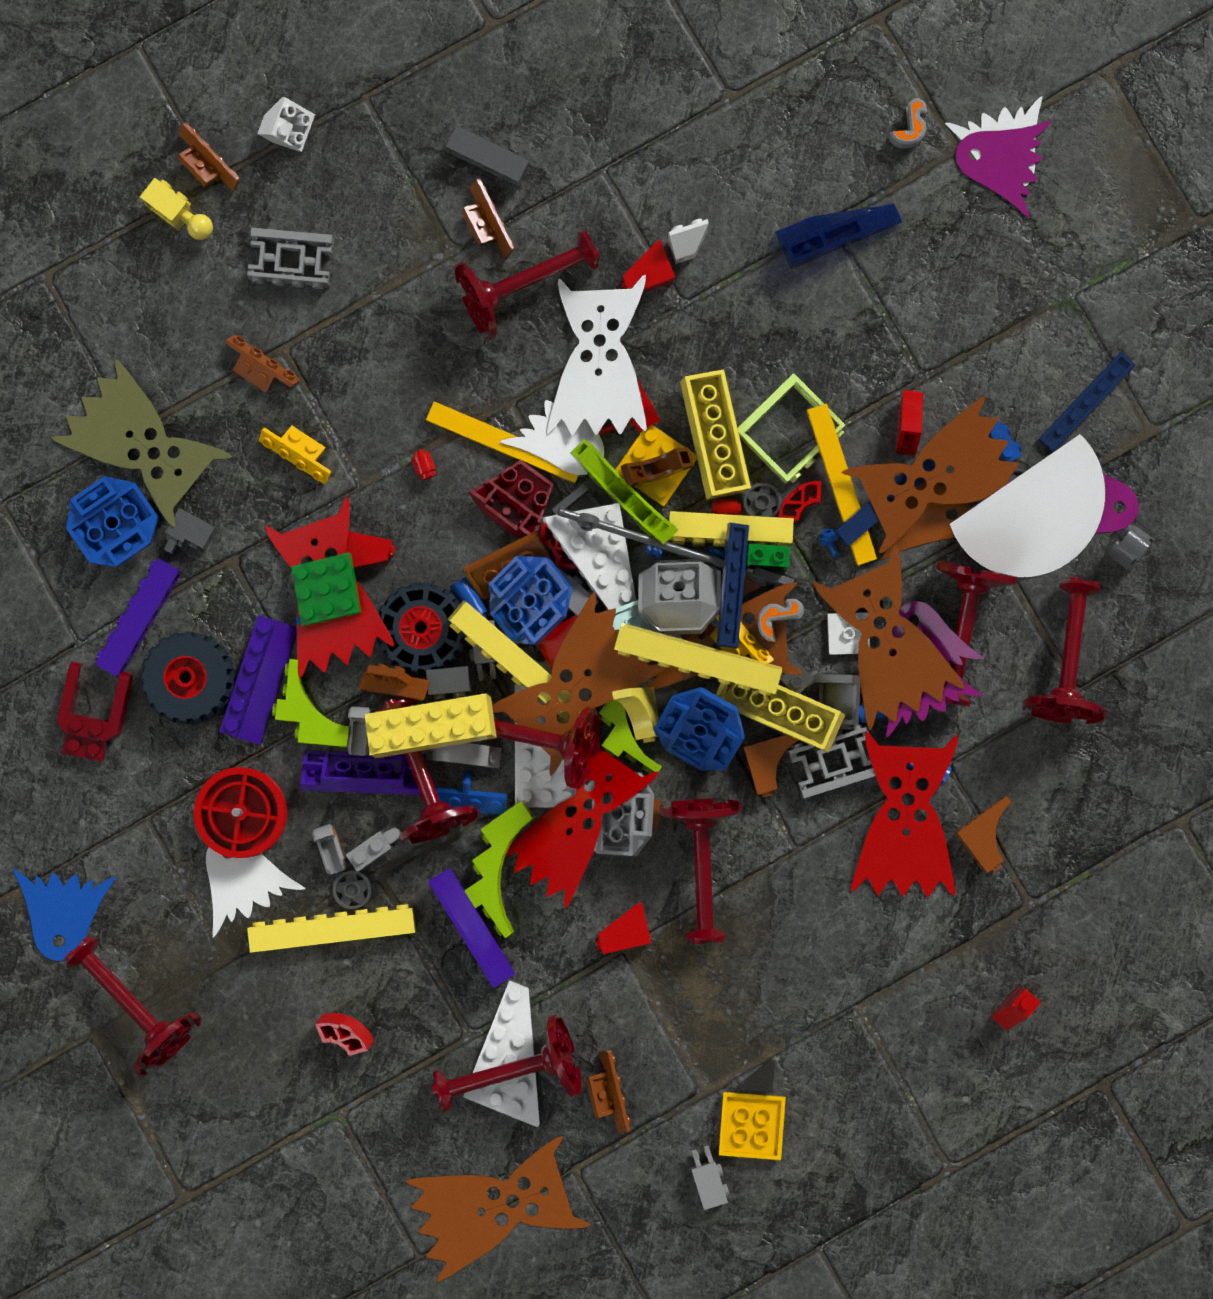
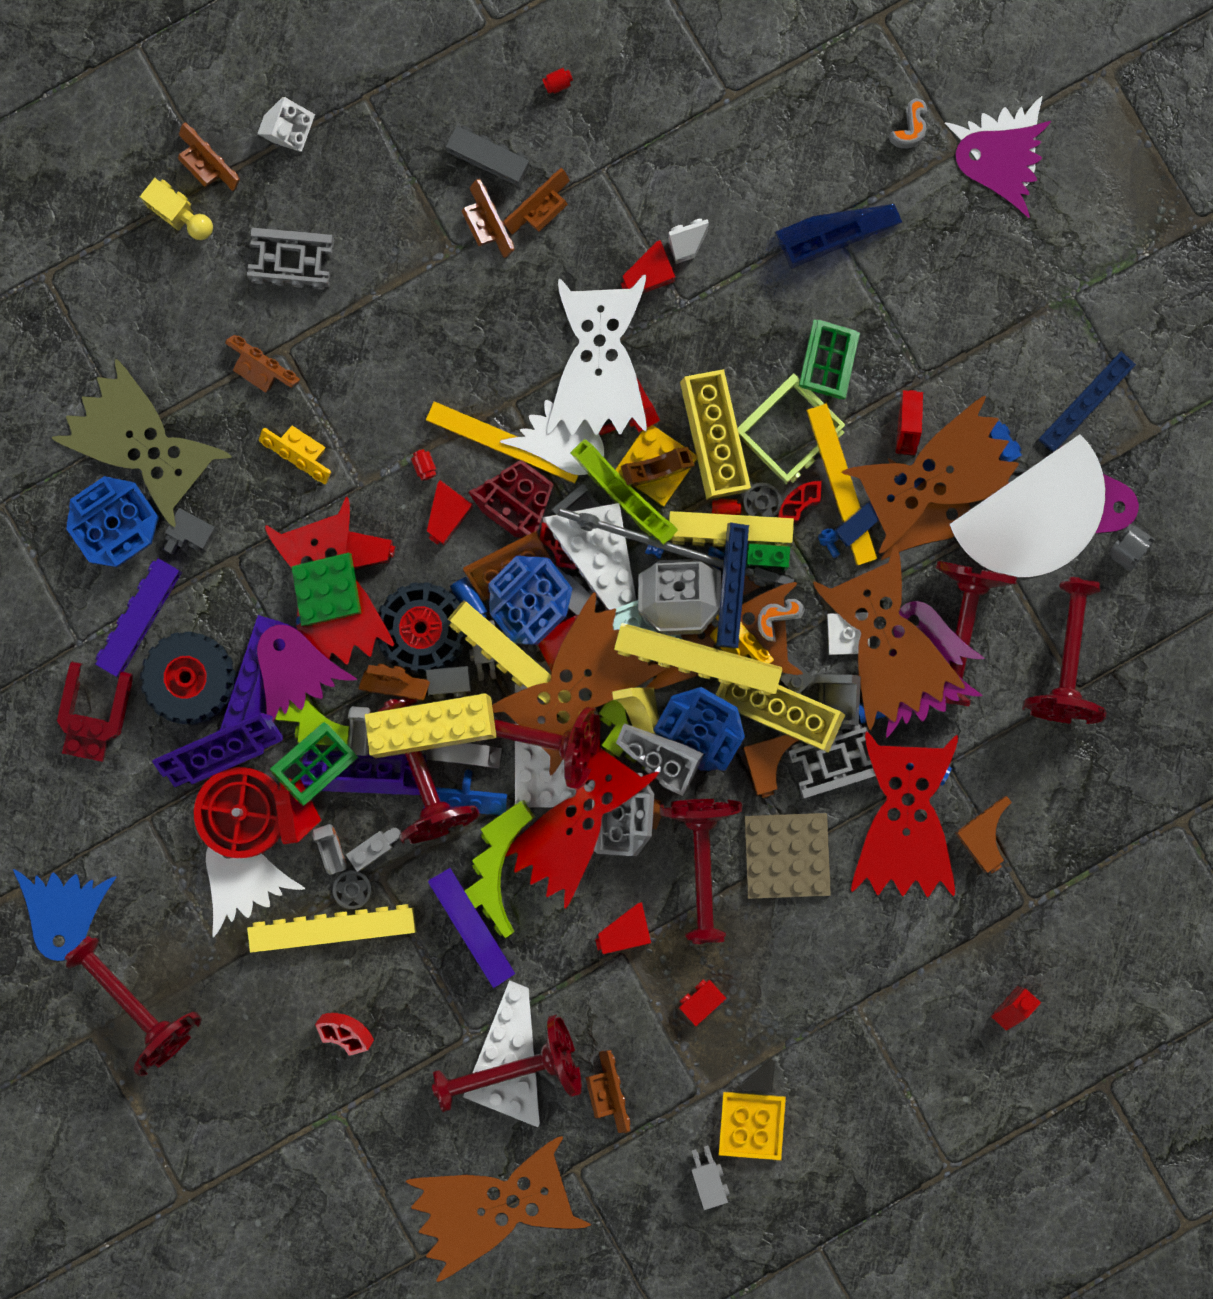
(219, 750): none -> dark purple slope
(293, 817): none -> red slope
(294, 669): none -> magenta piece
(299, 750): none -> green piece
(447, 513): none -> red slope
(484, 298): dark red piece -> none
(541, 205): none -> dark orange bracket
(557, 81): none -> red brick
(672, 759): none -> light grey wedge
(701, 1002): none -> red brick
(787, 855): none -> dark tan plate
(811, 354): none -> green piece

